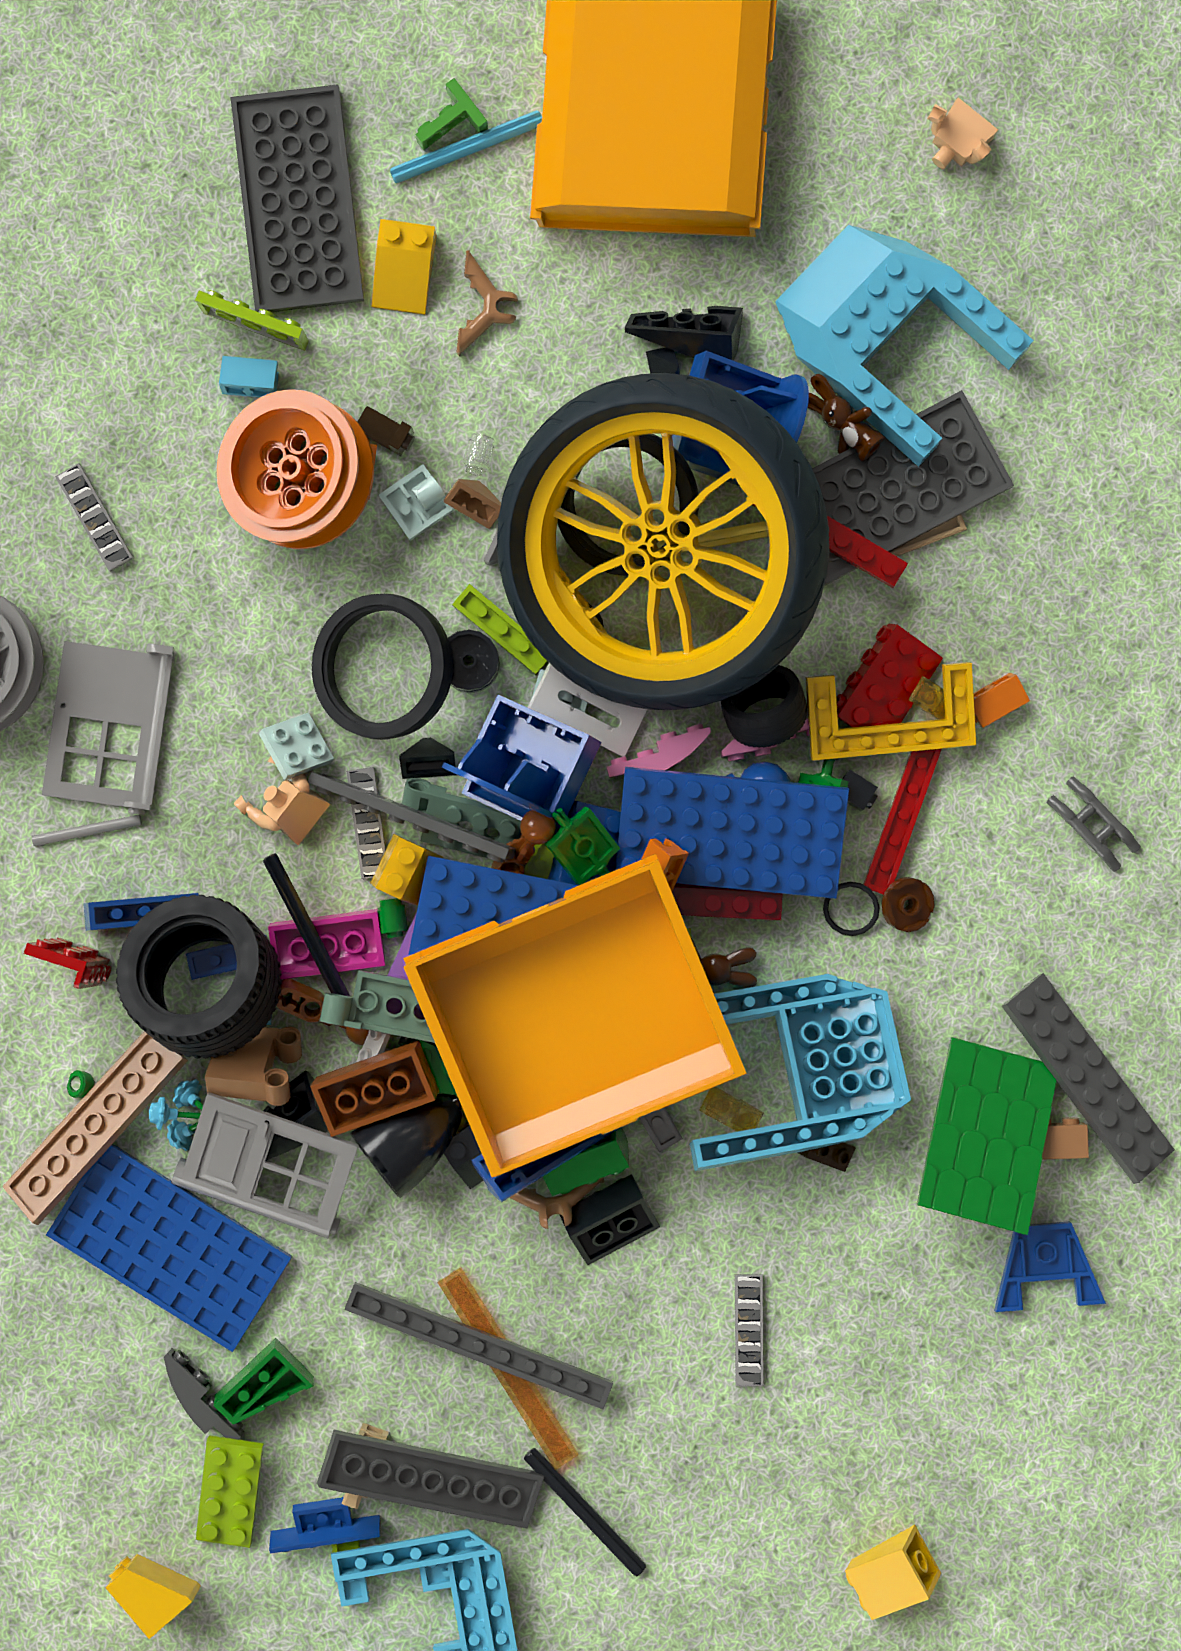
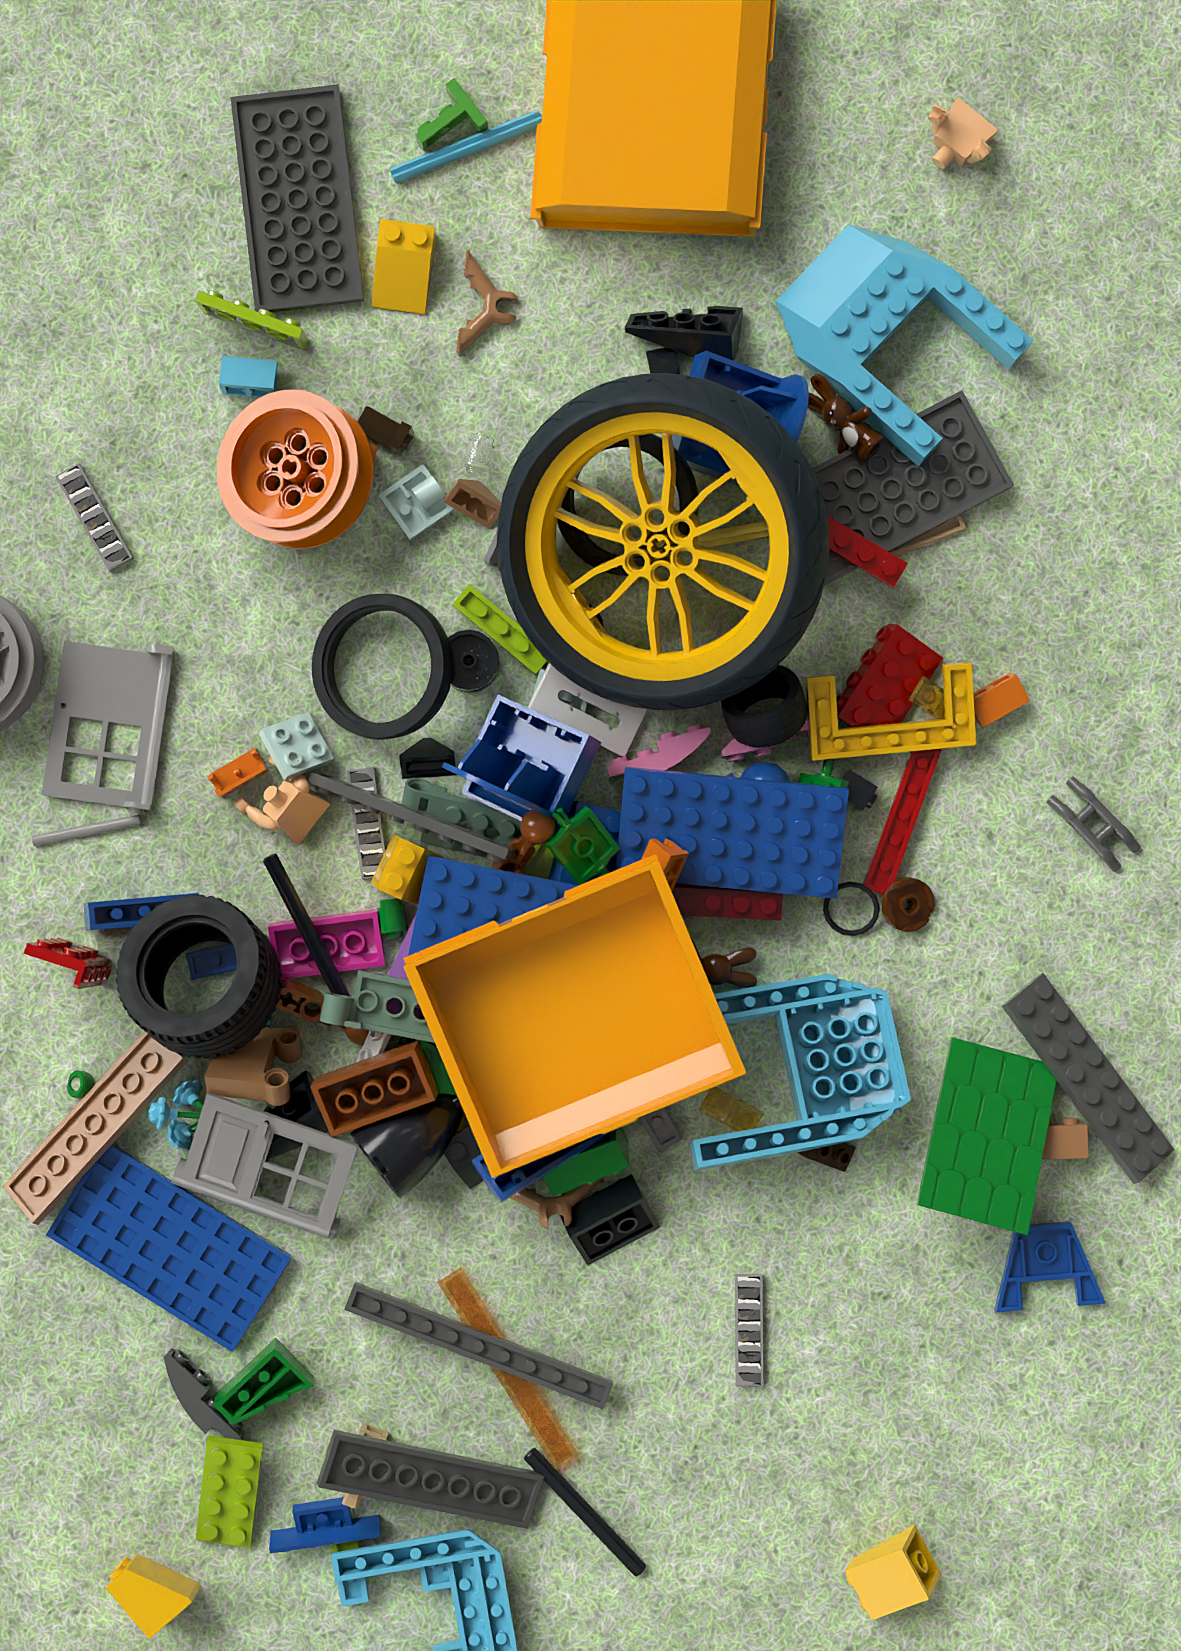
(238, 773): none -> orange hinge

